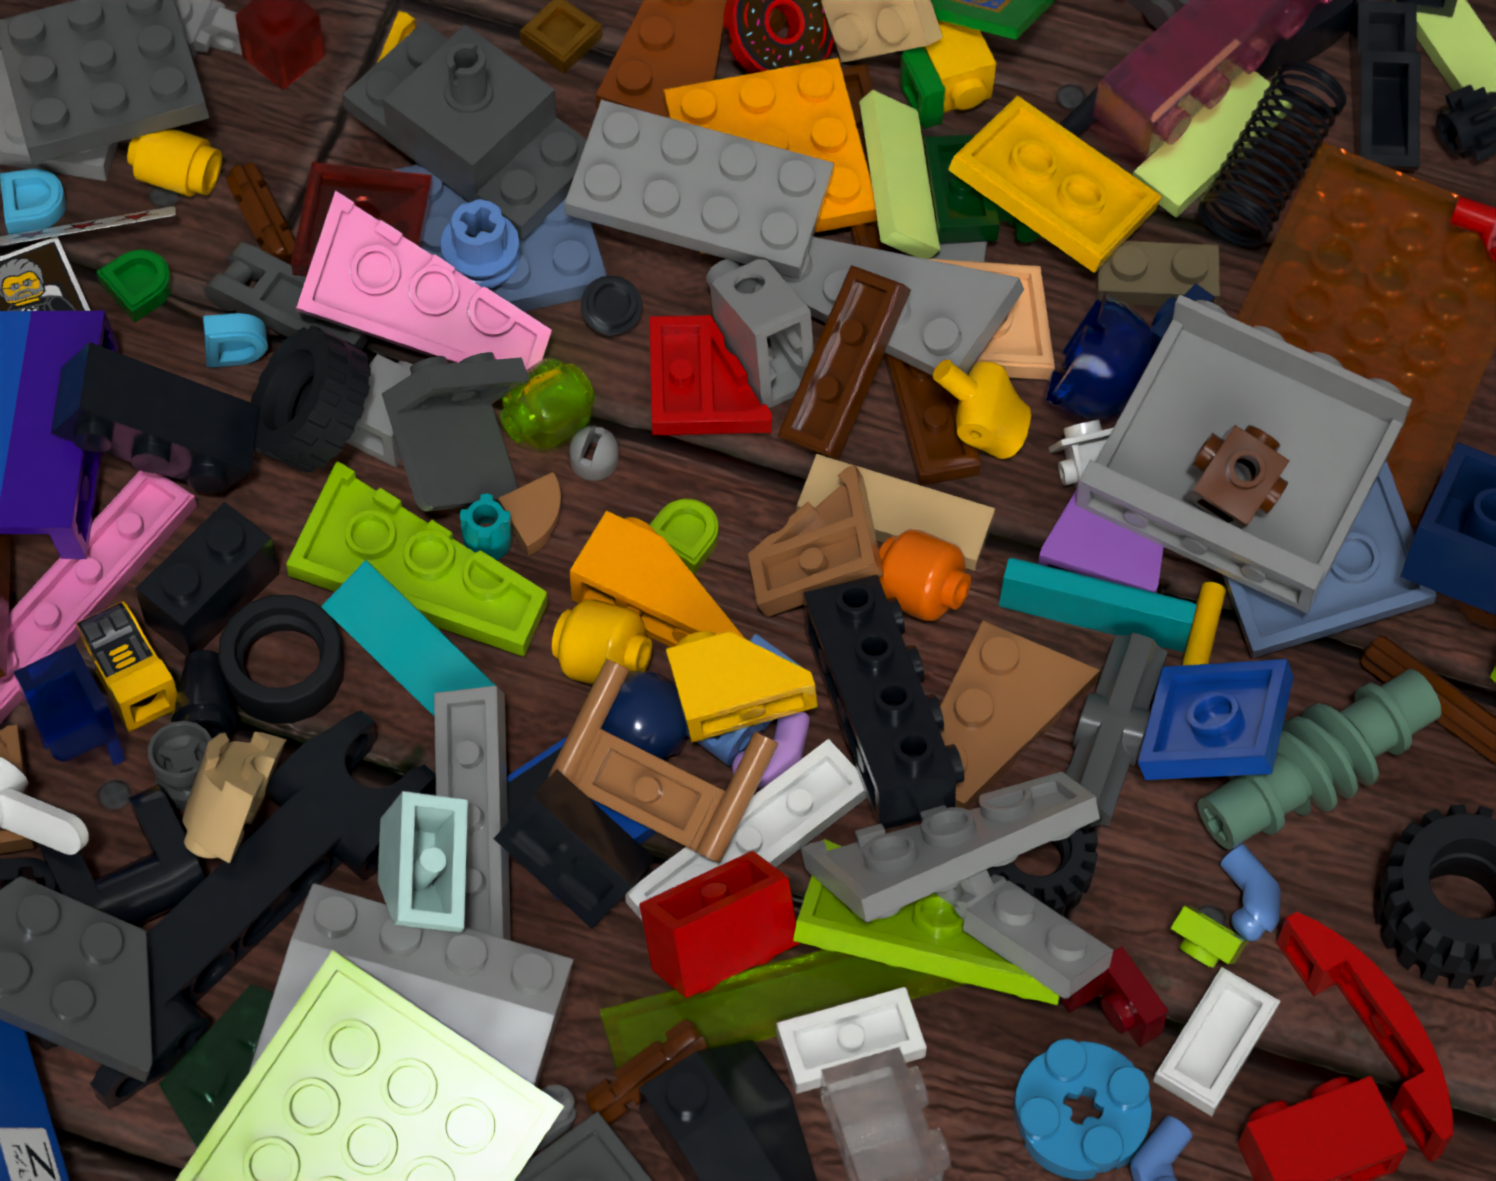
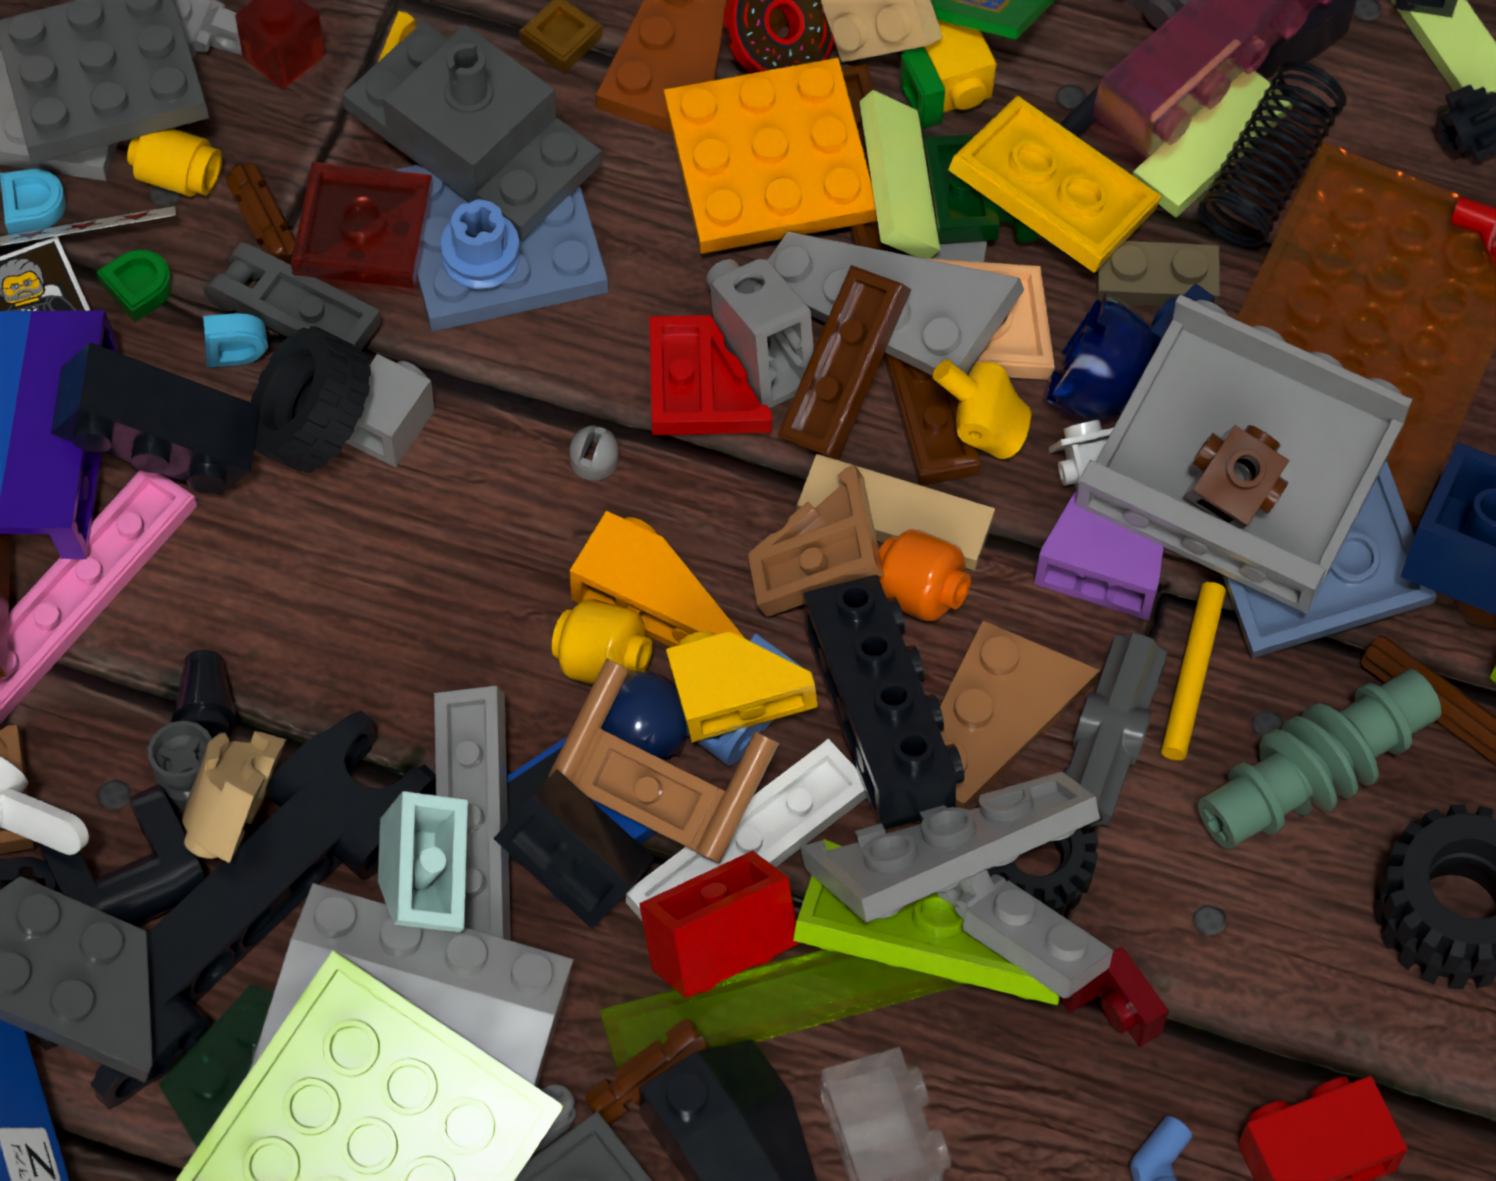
(67, 706): clear blue panel -> none
(127, 665): yellow leg -> none
(207, 580): black brick -> none
(266, 617): black tyre -> none
(401, 294): bright pink wing -> none
(401, 637): teal tile -> none
(437, 574): lime wing -> none
(451, 430): dark grey bracket -> none
(492, 540): teal hose -> none
(534, 511): medium nougat tile -> none
(549, 405): clear neon green head -> none
(611, 306): black plate -> none
(689, 530): lime tile -> none
(699, 188): light grey plate -> none
(791, 735): lavender arm -> none
(849, 1034): white plate -> none
(1074, 1071): dark azure plate -> none
(1096, 603): teal tile -> none
(1207, 938): lime plate -> none
(1216, 720): blue plate -> none
(1216, 1041): white tile -> none
(1260, 894): medium blue arm -> none
(1328, 959): red slope -> none
(1386, 83): black slope -> none

